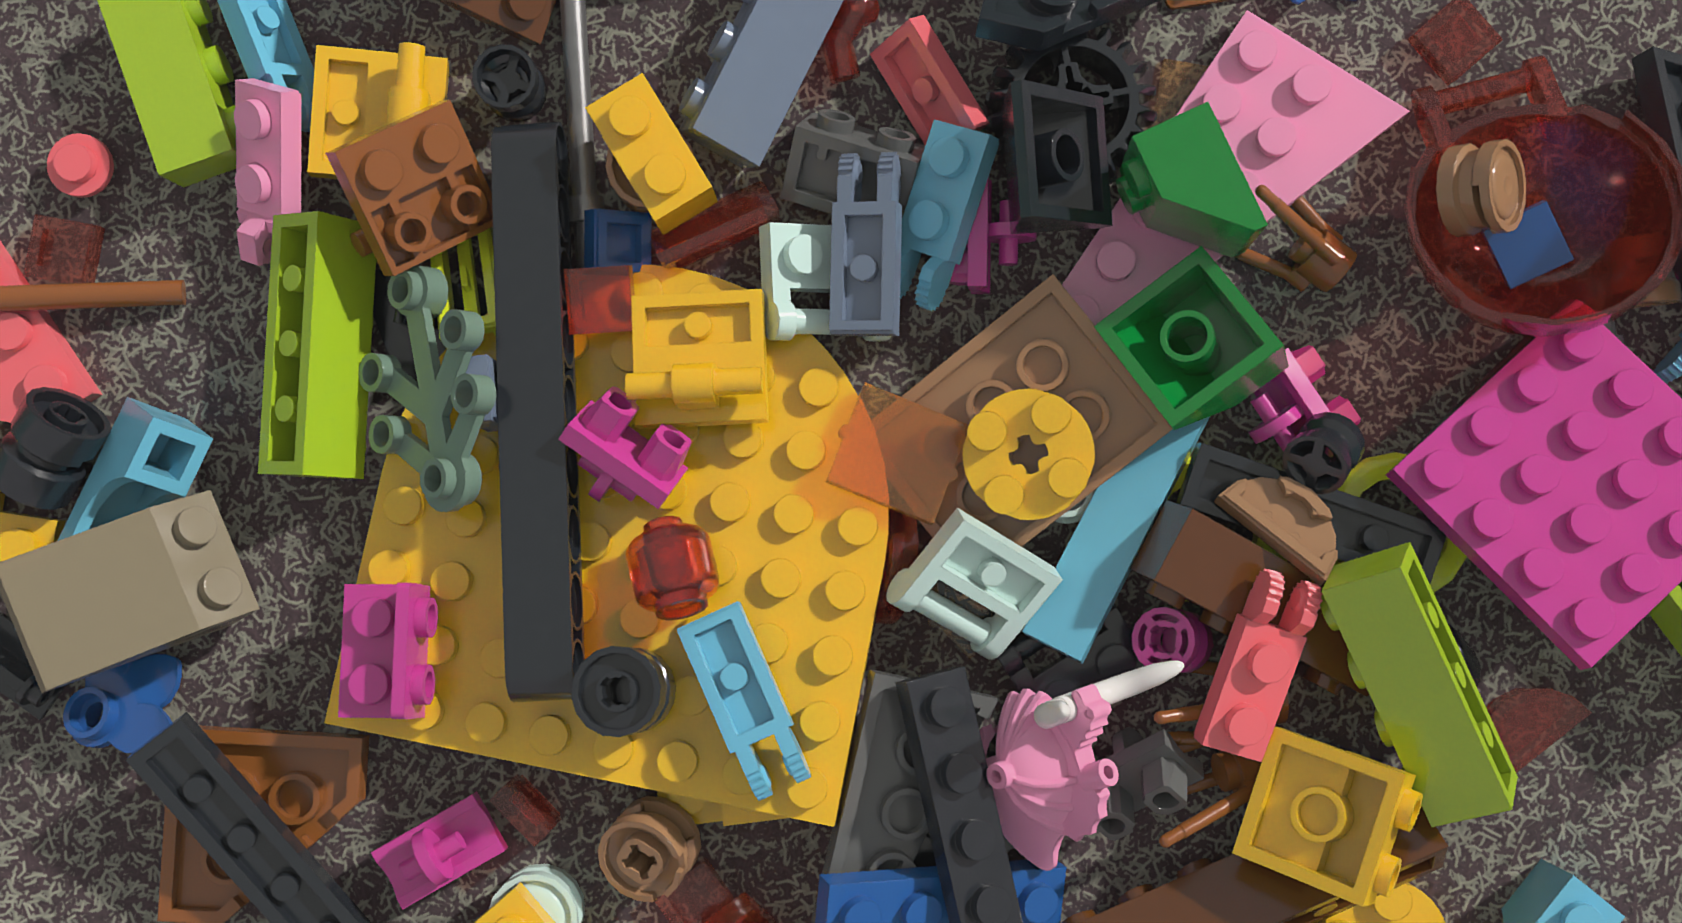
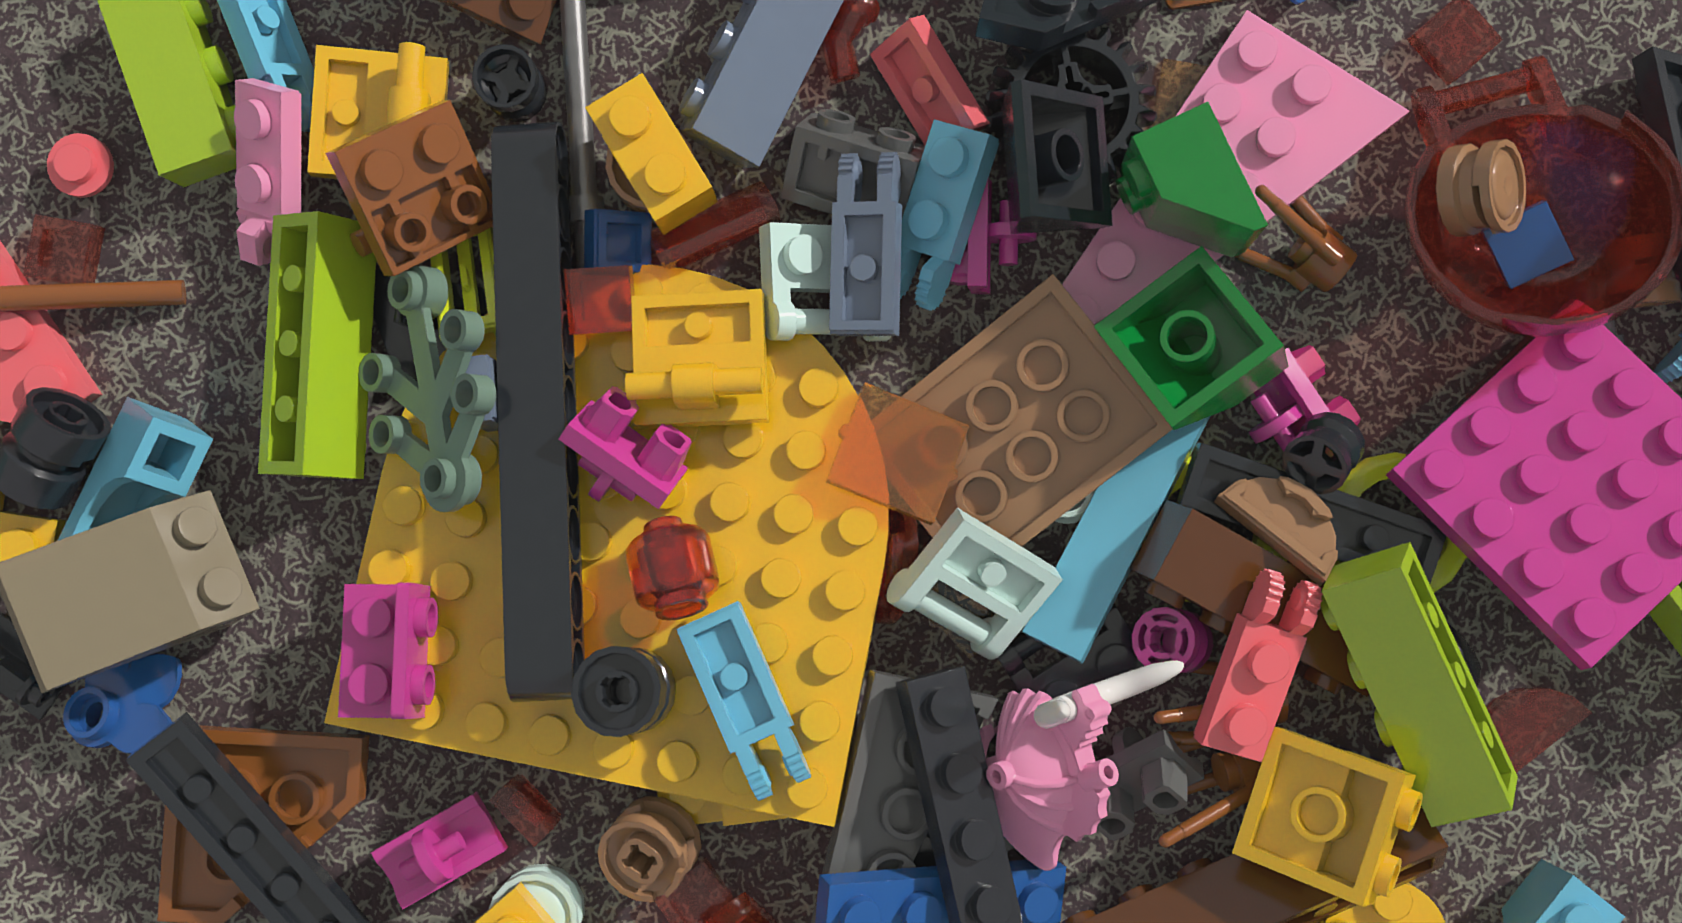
(995, 435): yellow plate -> none

